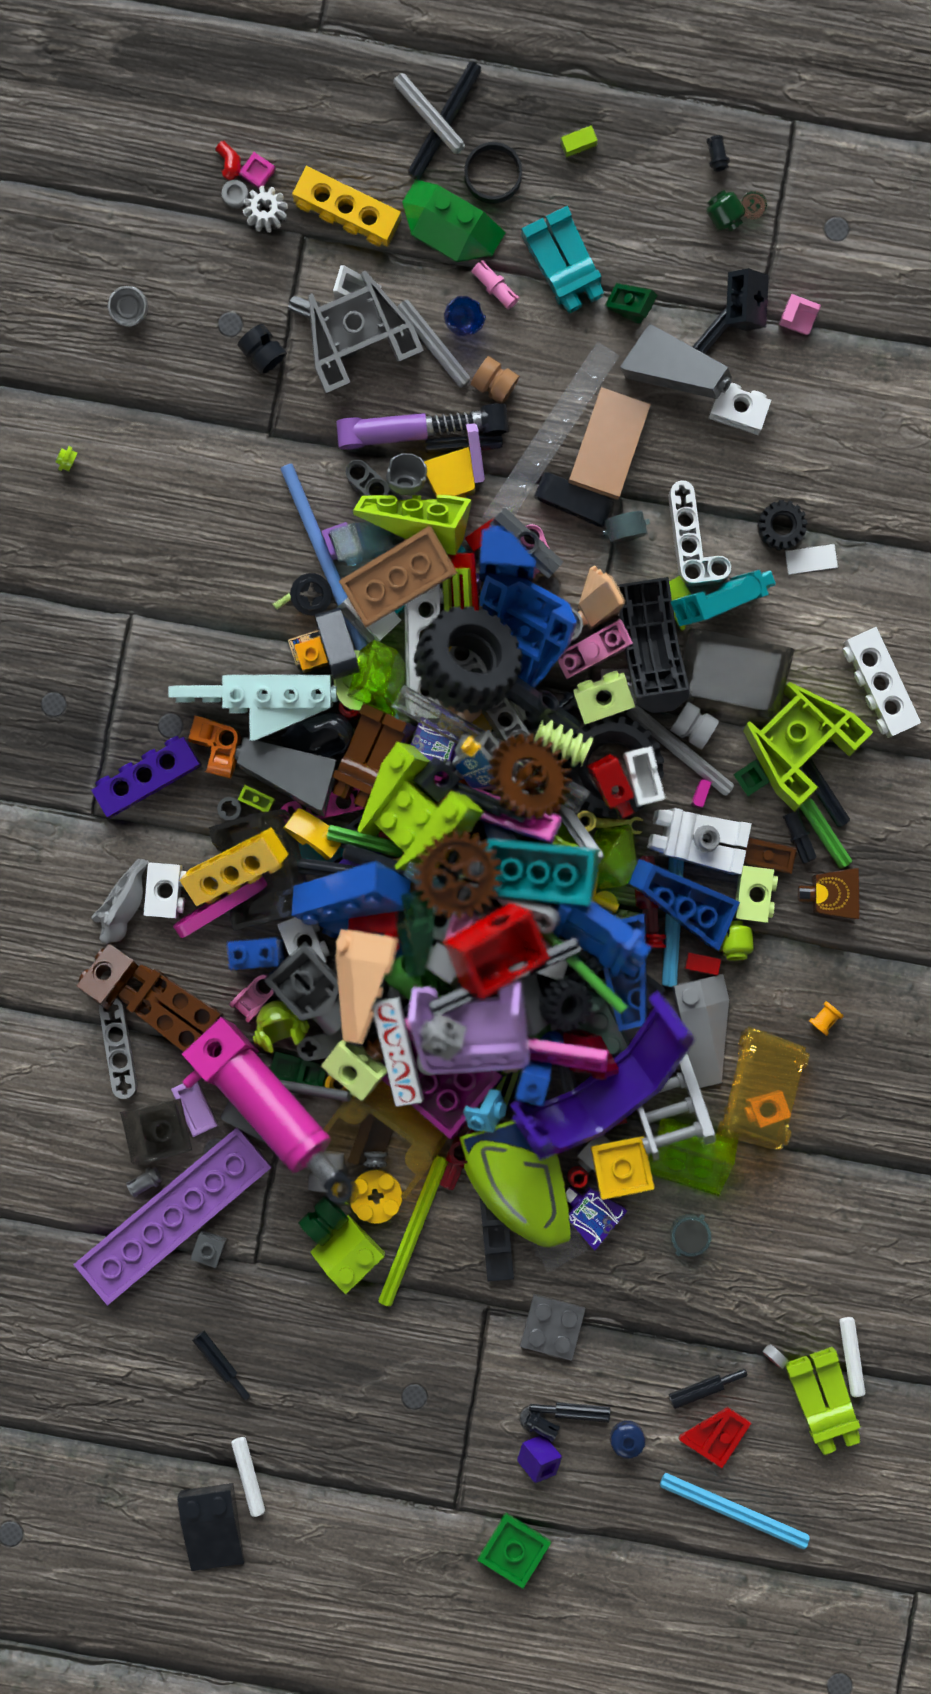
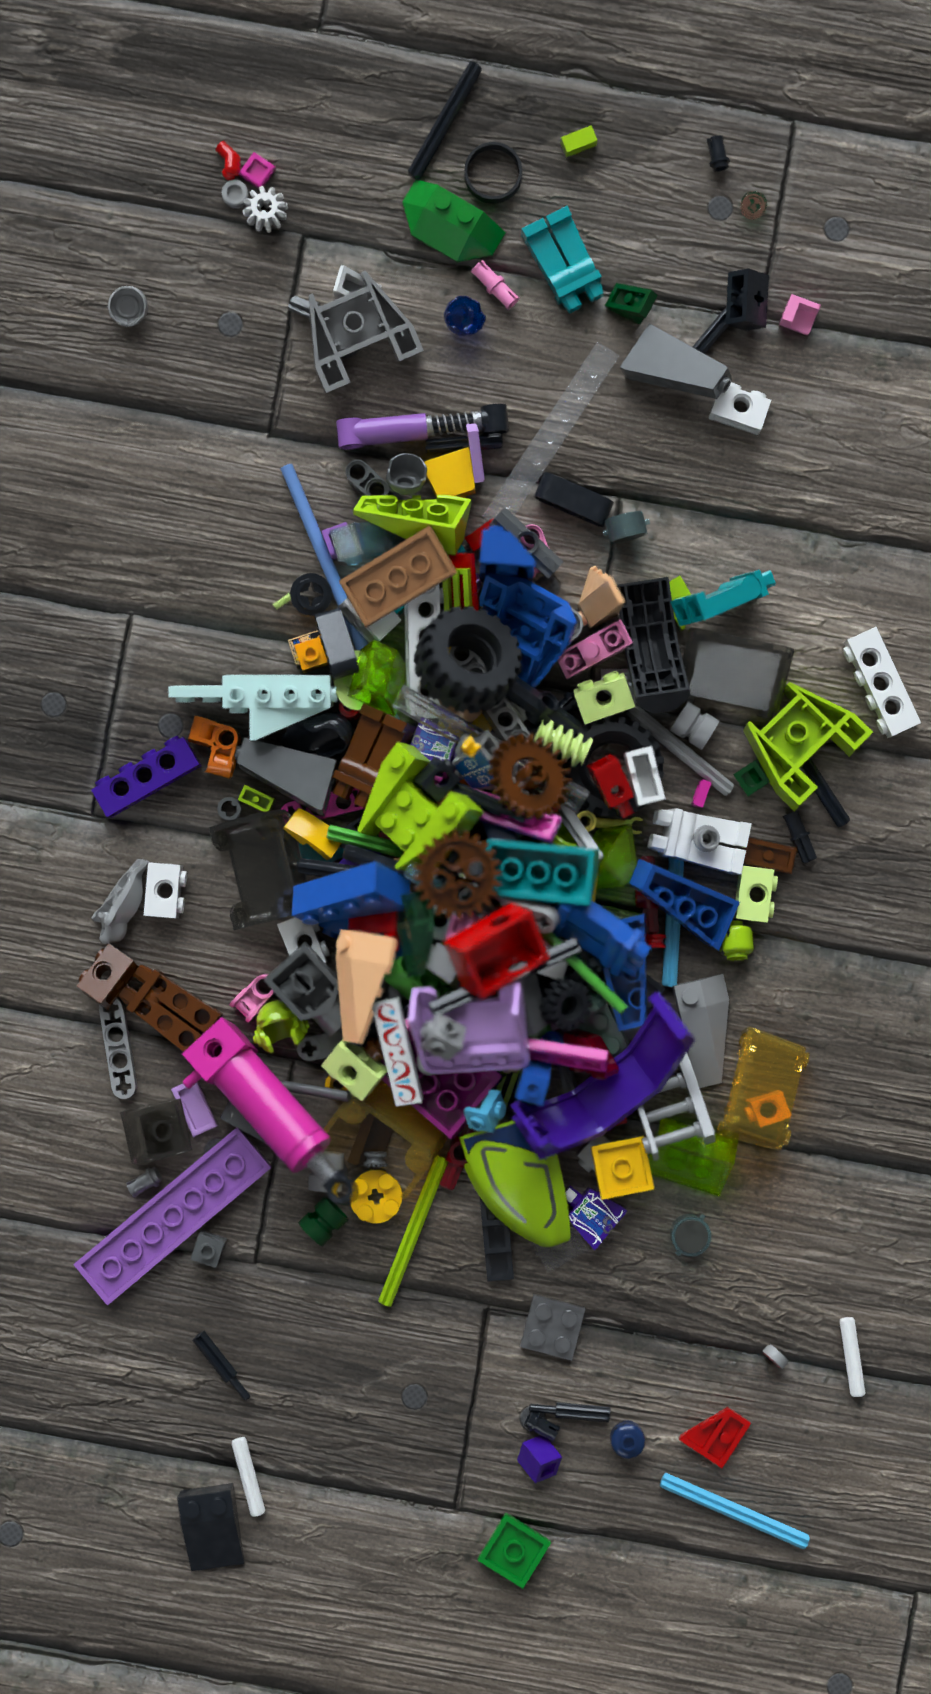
(66, 458): lime plate -> none
(210, 912): dark pink beam -> none
(256, 953): blue hips -> none
(263, 846): yellow brick -> none
(264, 352): black wheel -> none
(295, 1069): dark green slope -> none
(314, 182): yellow brick -> none
(348, 1255): lime slope -> none
(429, 113): light grey axle -> none
(434, 344): light grey axle -> none
(495, 380): medium nougat wheel -> none
(574, 1171): red pin -> none
(607, 901): light orange plate -> none
(609, 443): medium nougat tile -> none
(692, 534): white beam -> none
(702, 963): red piece -> none
(703, 1388): black axle -> none
(725, 210): dark green head -> none
(782, 509): black tyre -> none
(811, 559): white sticker -> none
(822, 1420): lime hips -> none
(825, 833): bright green axle -> none
(826, 1018): light orange bush -> none
(833, 893): reddish brown torso -> none

